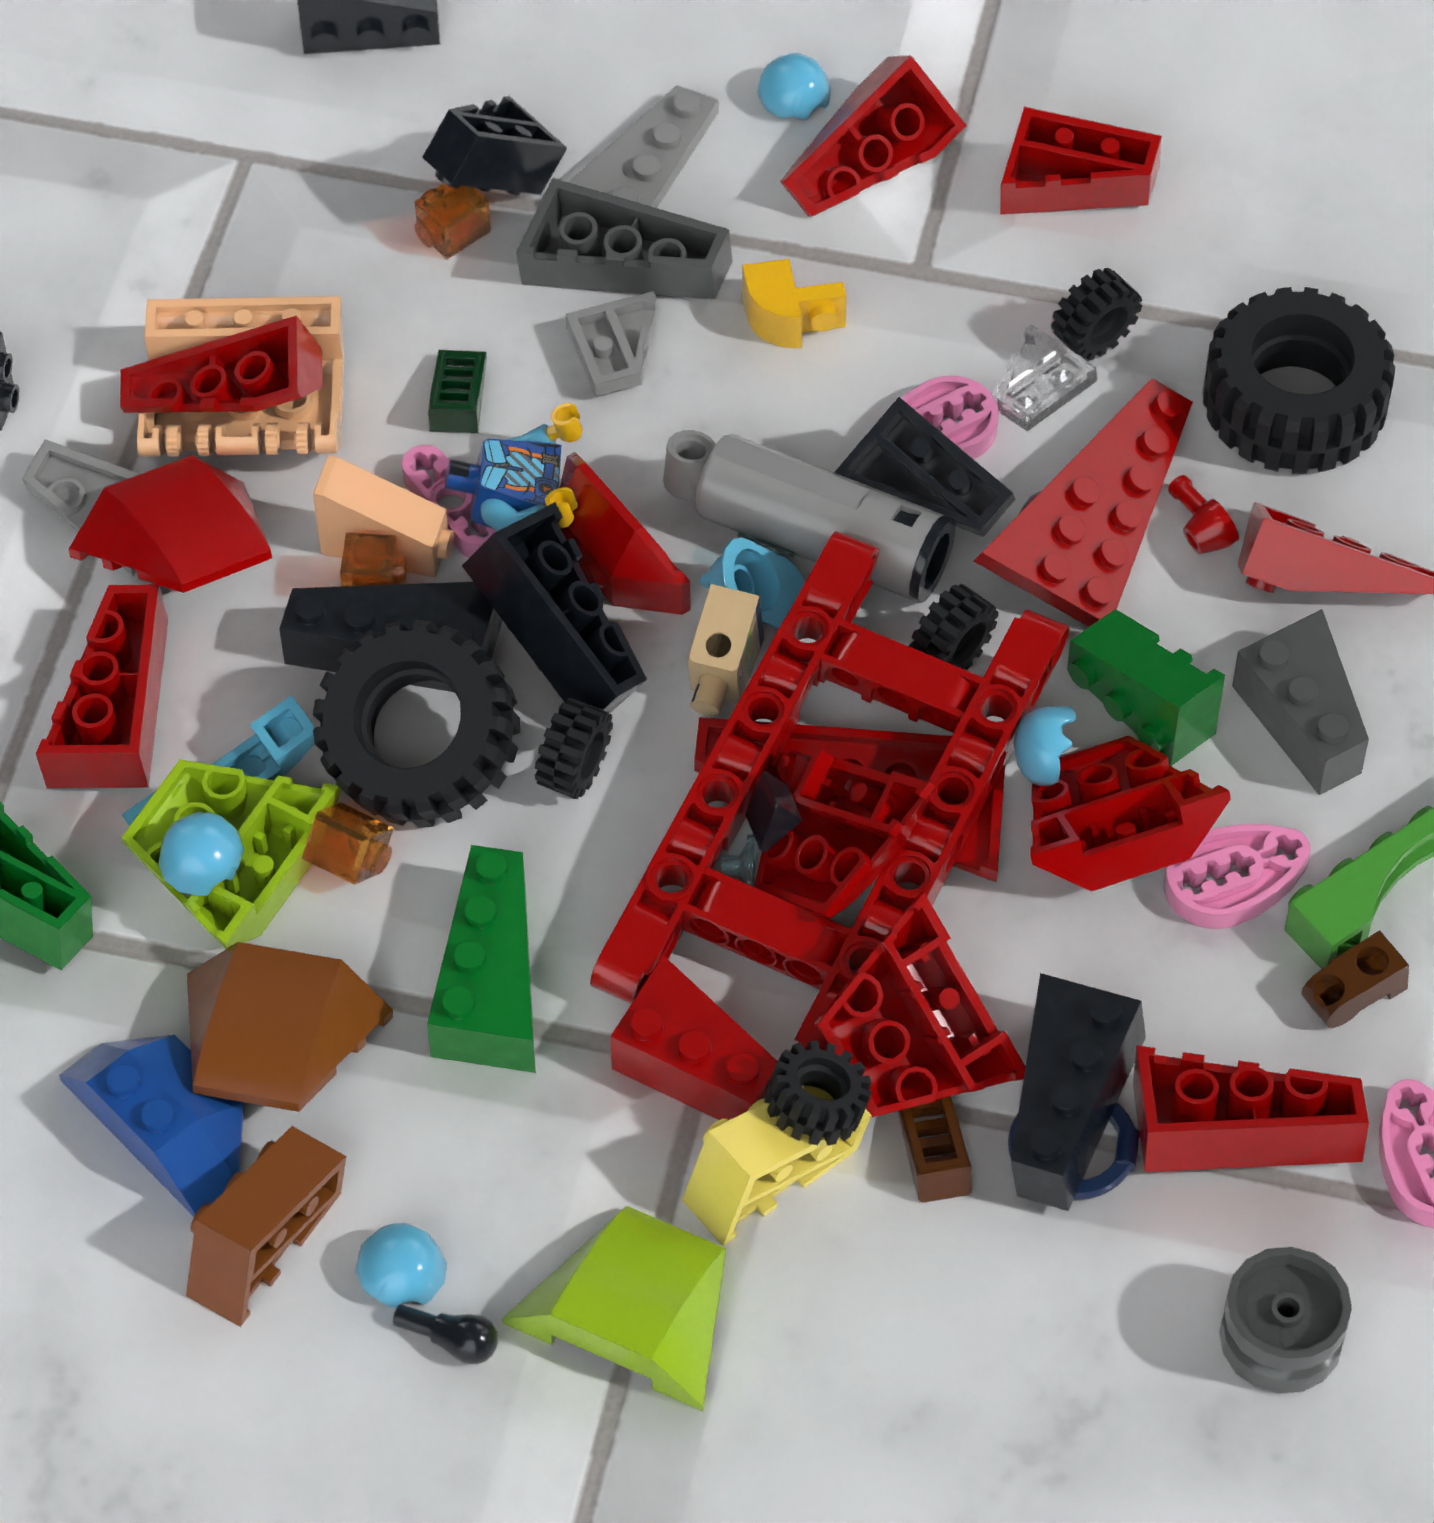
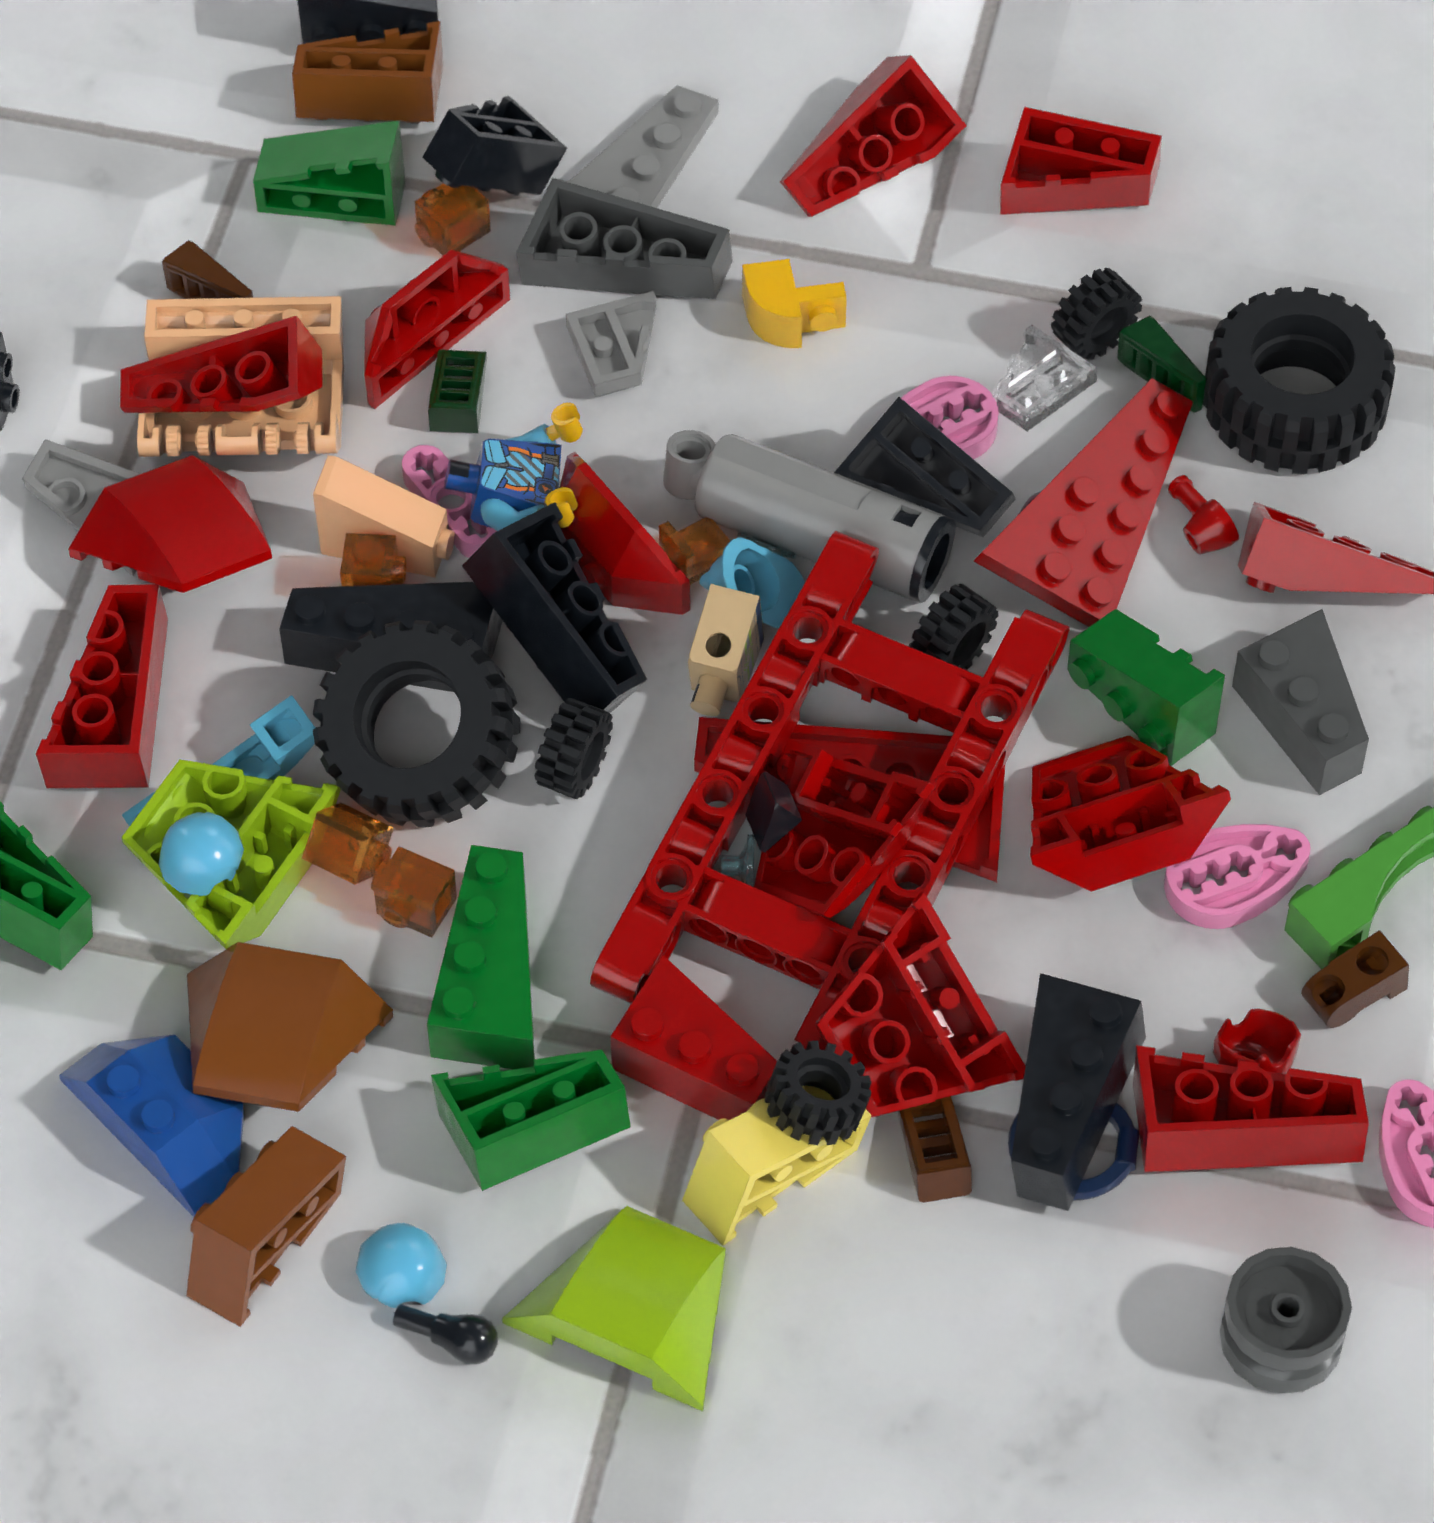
(198, 276): none -> reddish brown slope
(333, 174): none -> green wedge
(370, 78): none -> dark orange wedge
(413, 891): none -> clear orange brick
(429, 317): none -> red wedge
(531, 1114): none -> green wedge
(694, 547): none -> clear orange bracket
(793, 86): medium azure hair -> none
(1041, 742): medium azure hair -> none
(1154, 354): none -> dark green slope
(1259, 1038): none -> red hair

